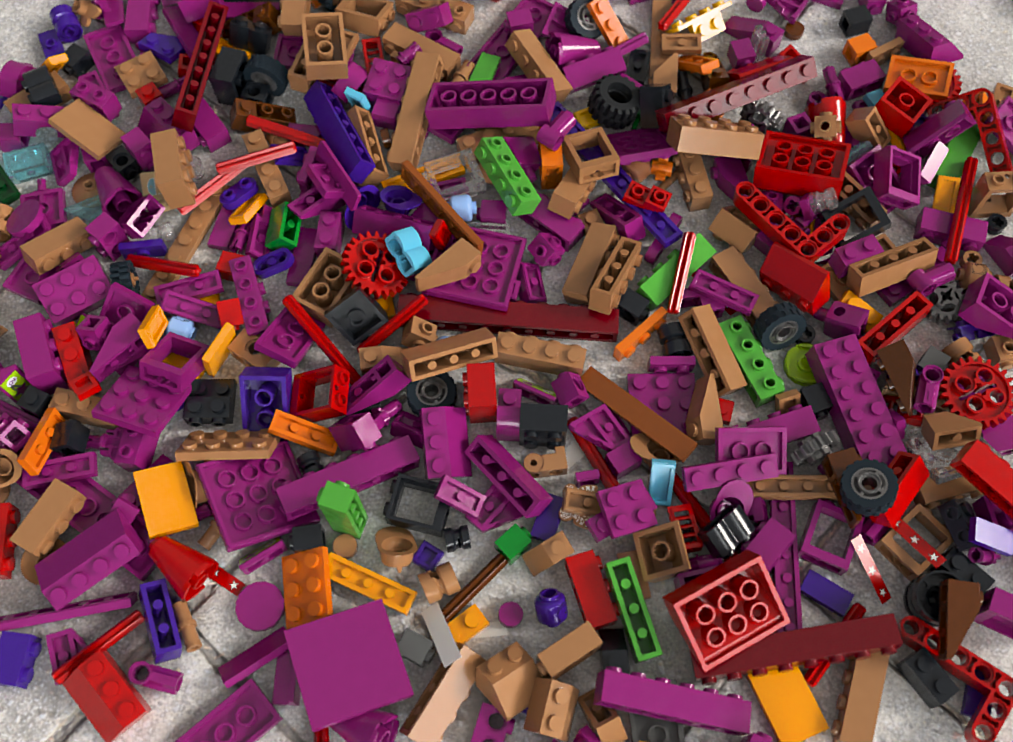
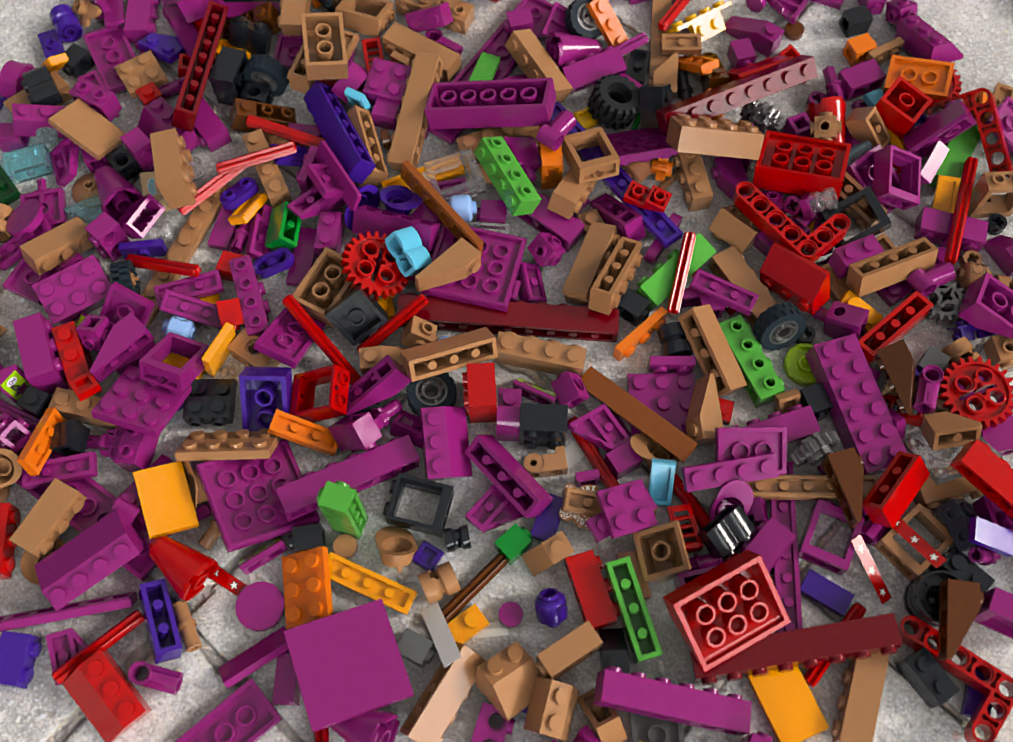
(152, 326): light orange tile -> none
(310, 462): black wheel -> none
(408, 54): magenta pin -> none
(440, 234): red tile -> none
(459, 496): magenta plate -> none
(464, 72): medium nougat pin -> none
(759, 42): clear tile -> none
(868, 501): black wheel -> none

